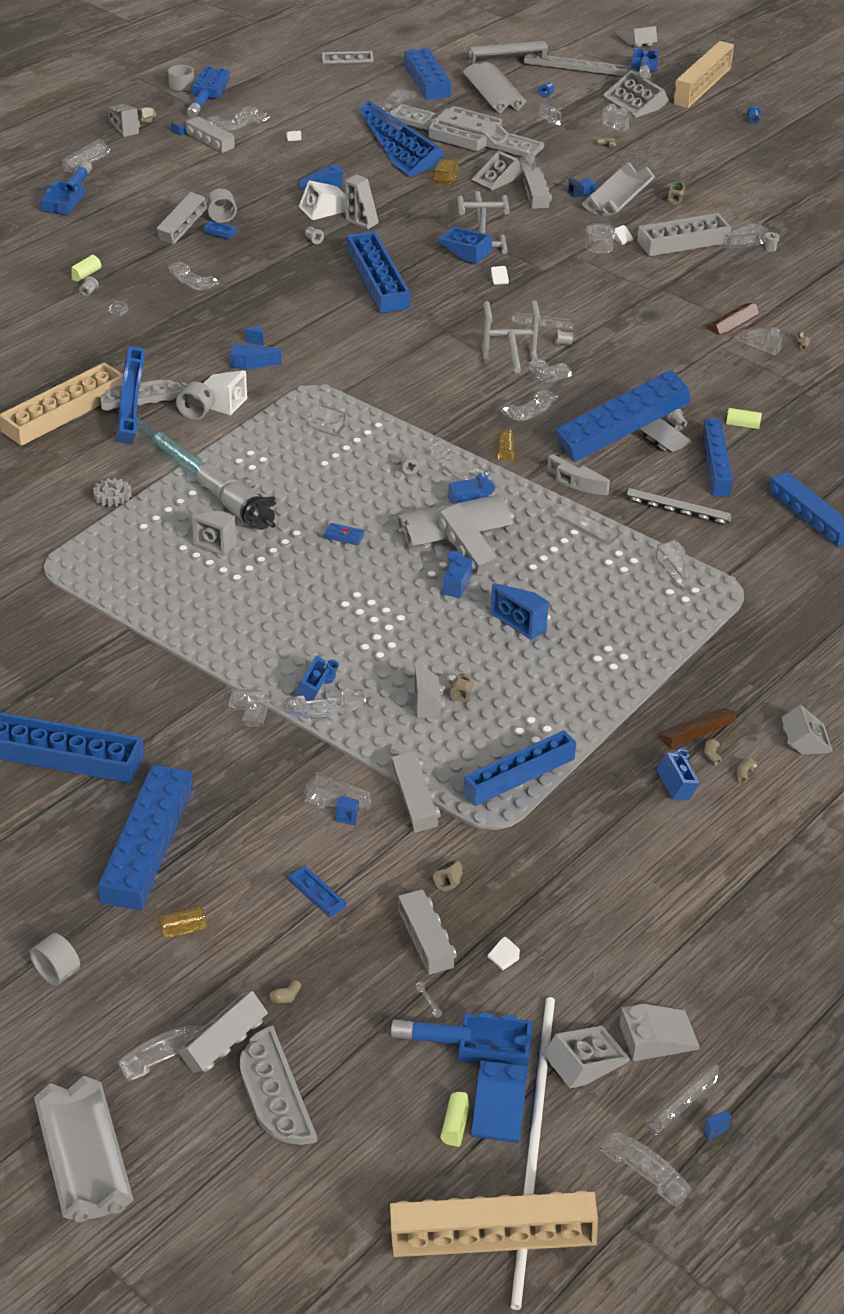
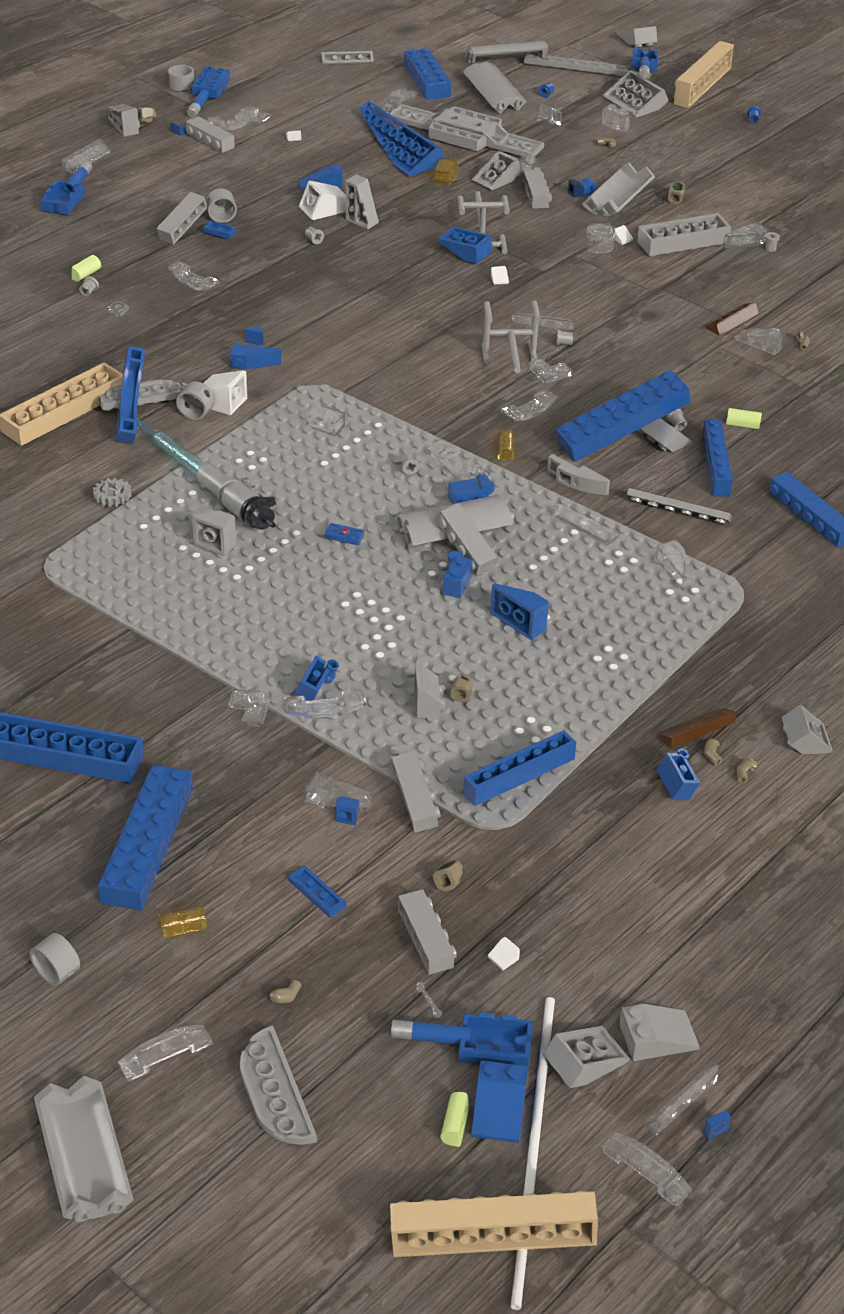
(222, 1032): light grey brick -> none
(378, 272): blue brick -> none

